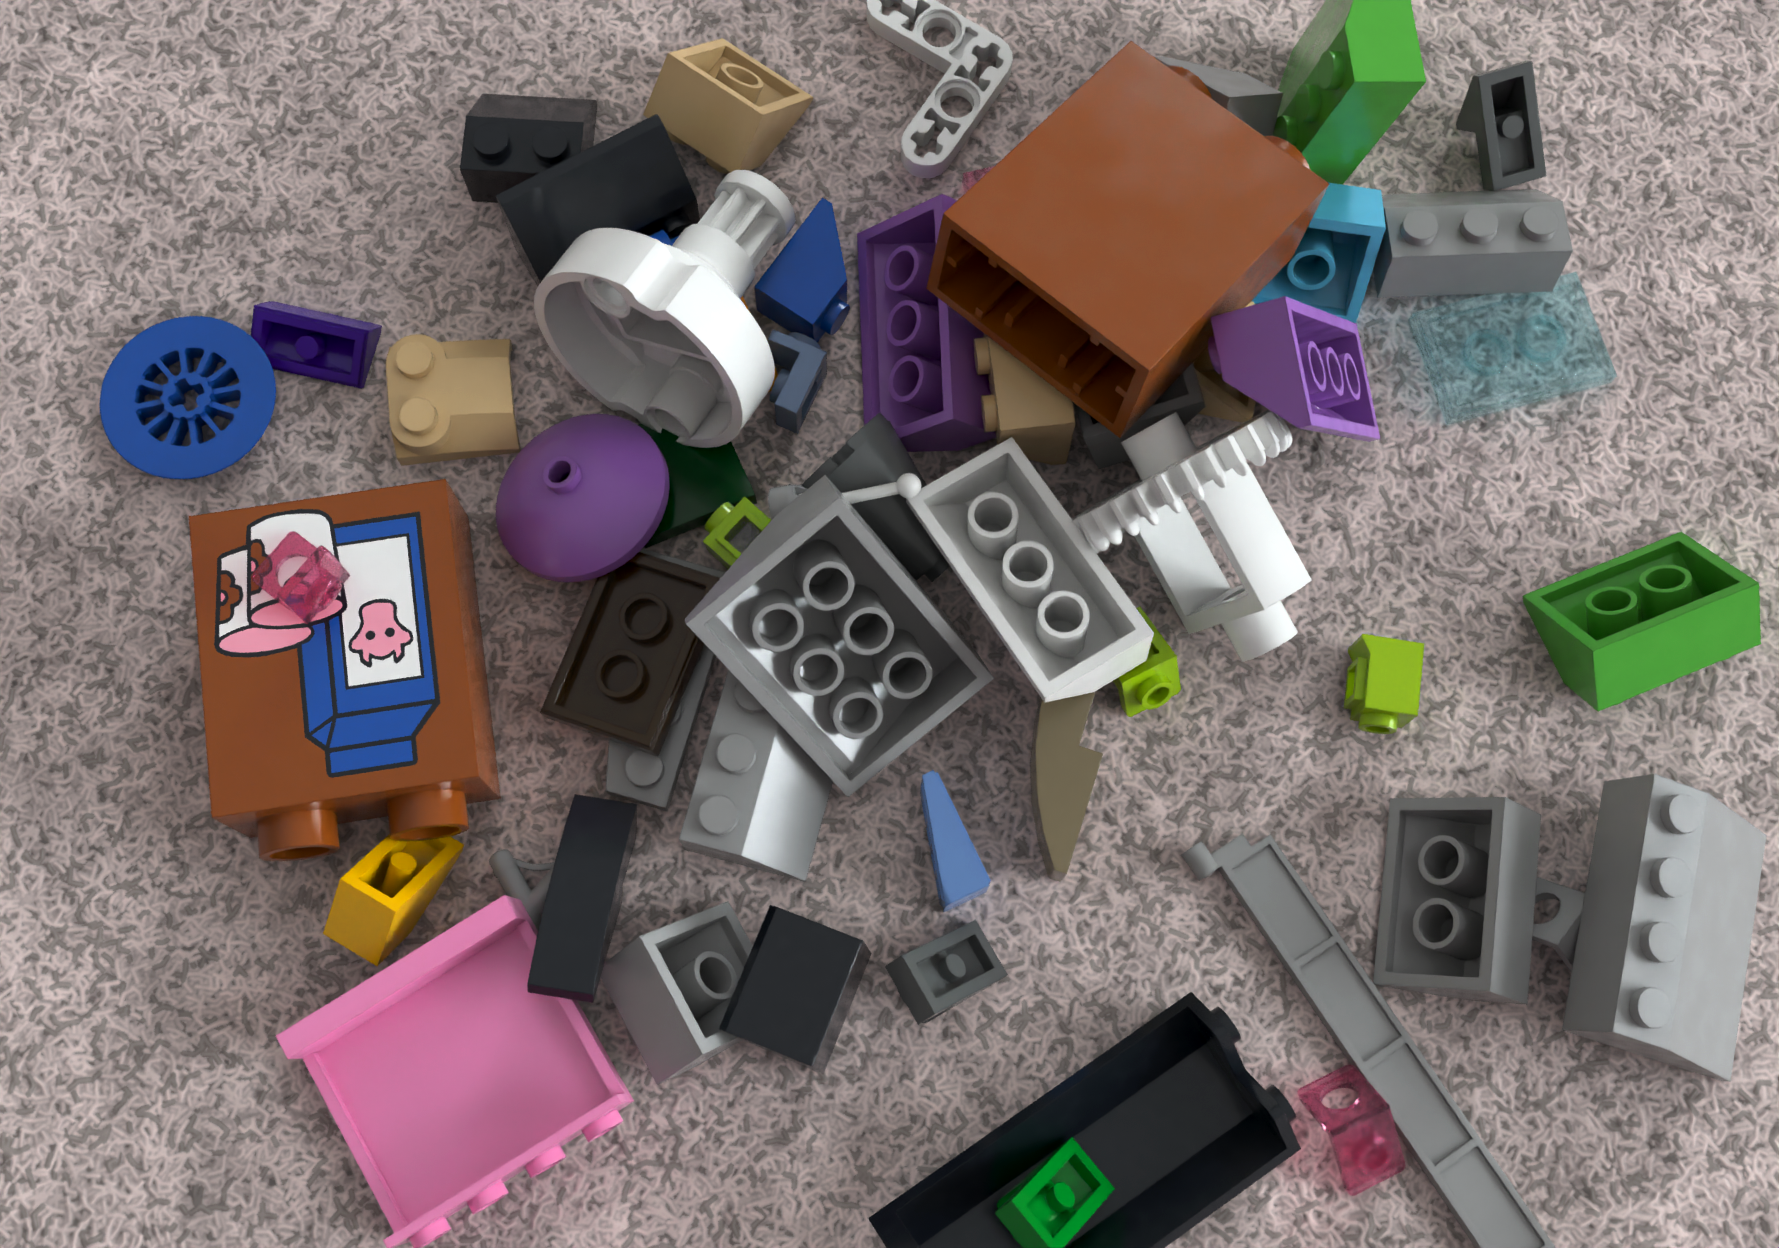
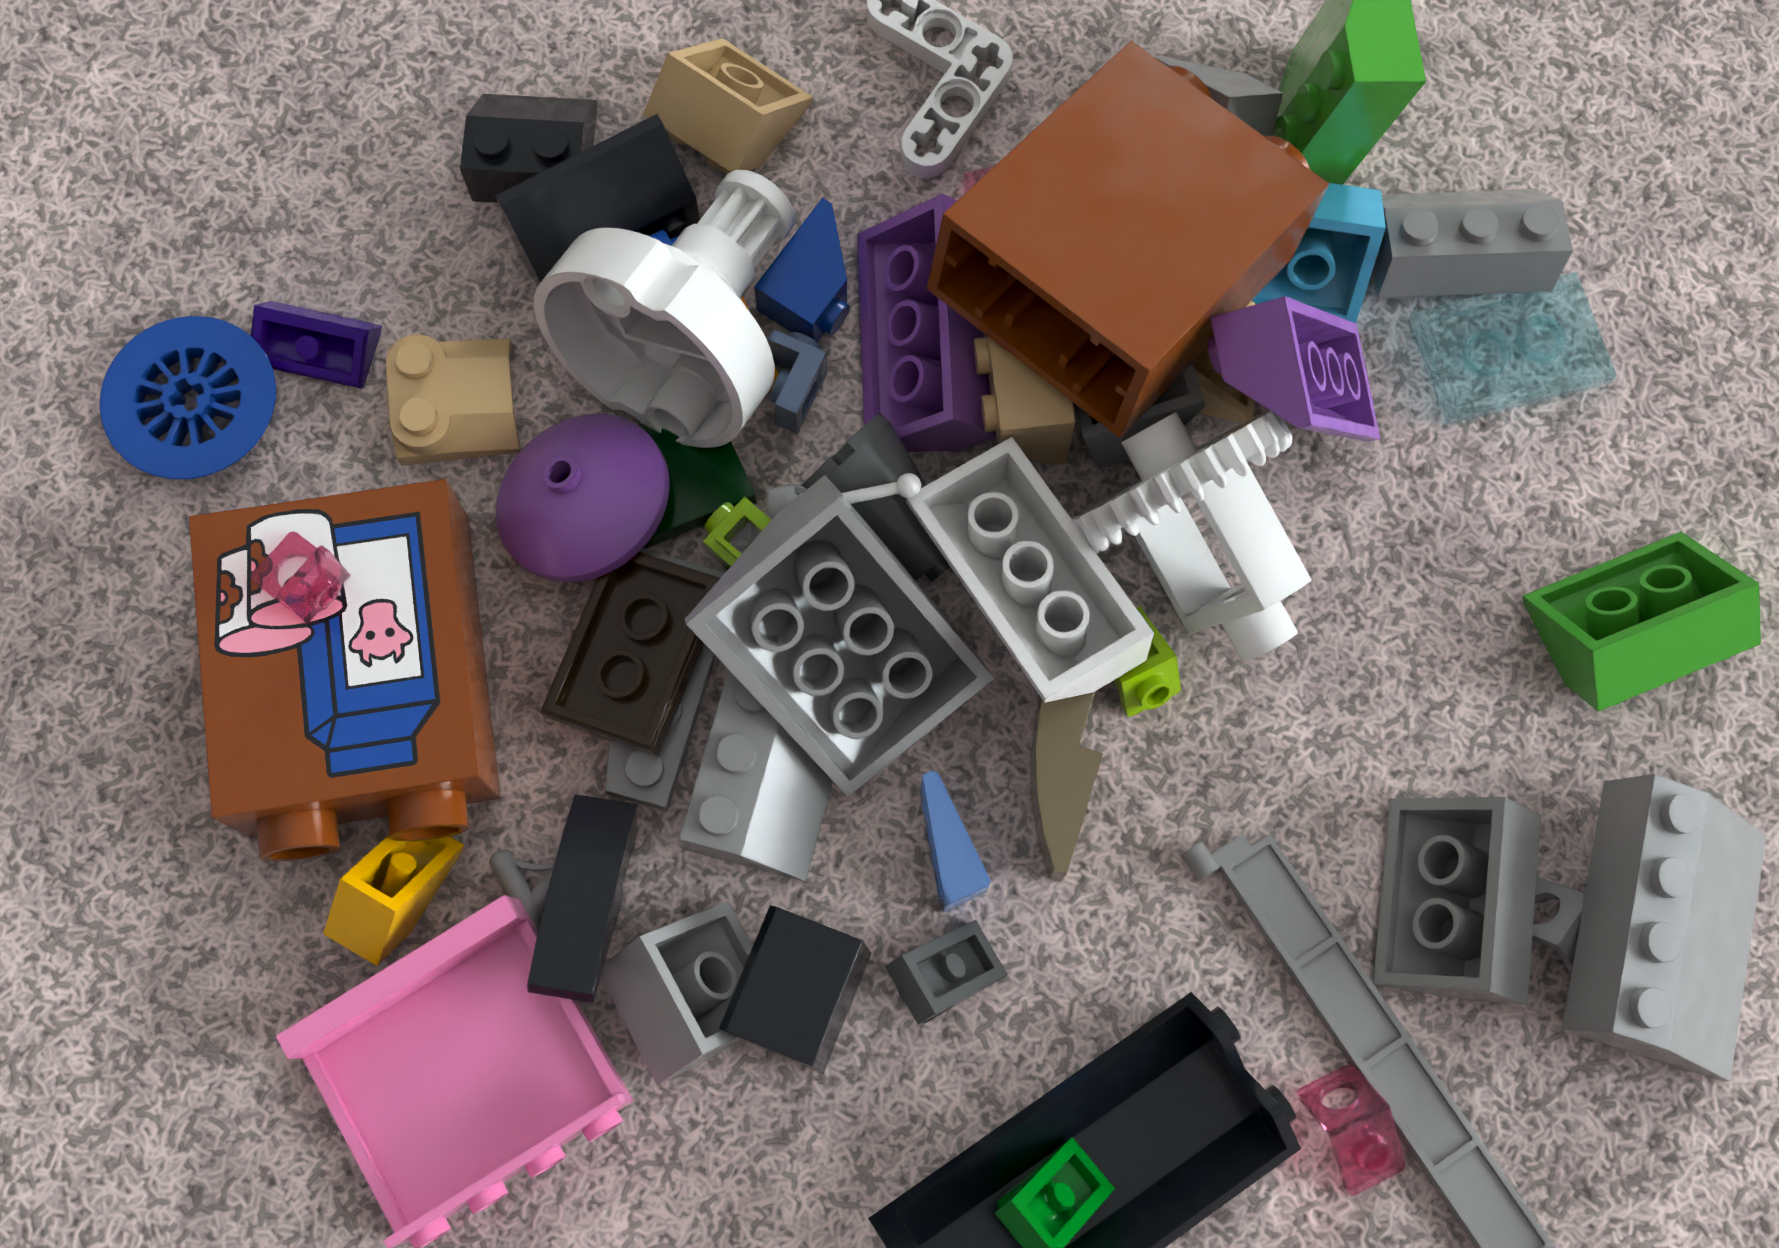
(1383, 683): lime window -> none
(1506, 122): dark grey slope -> none

